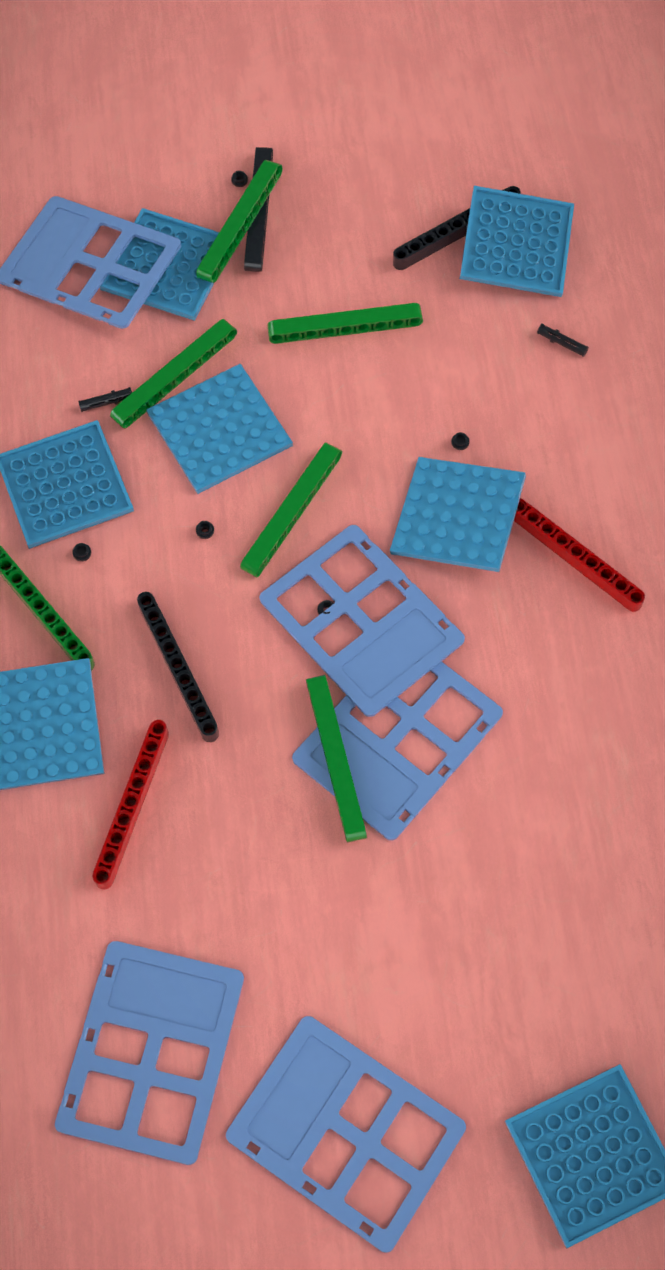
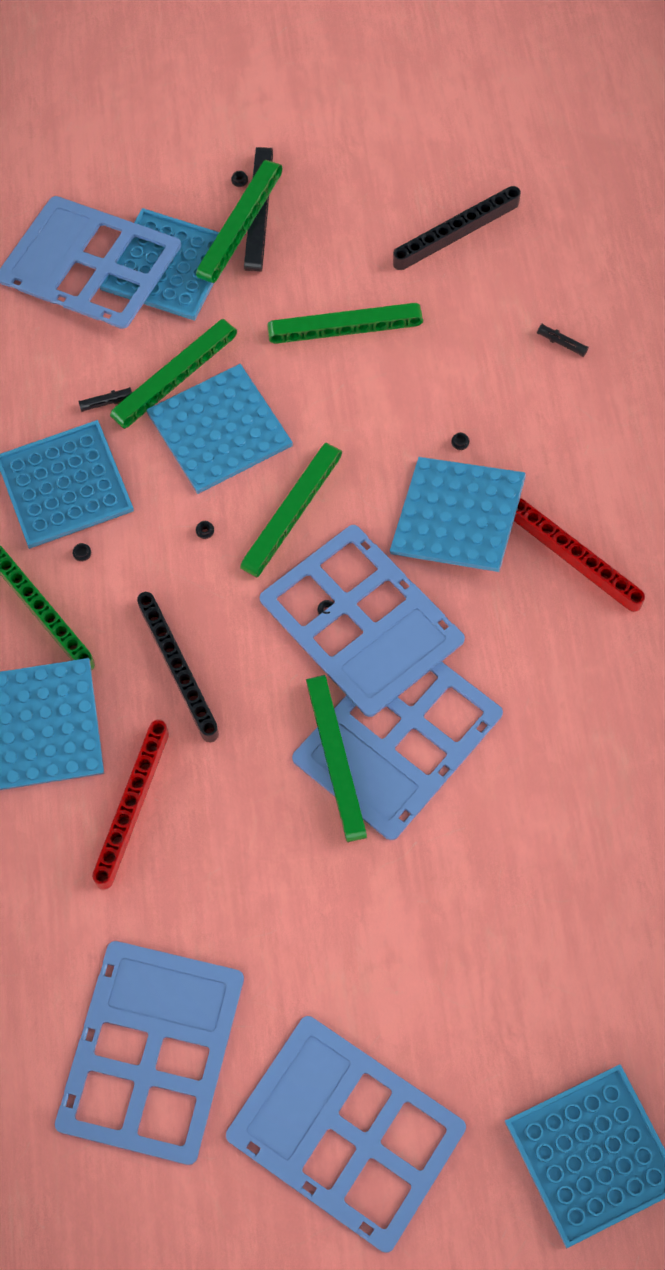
(517, 241): dark azure plate -> none

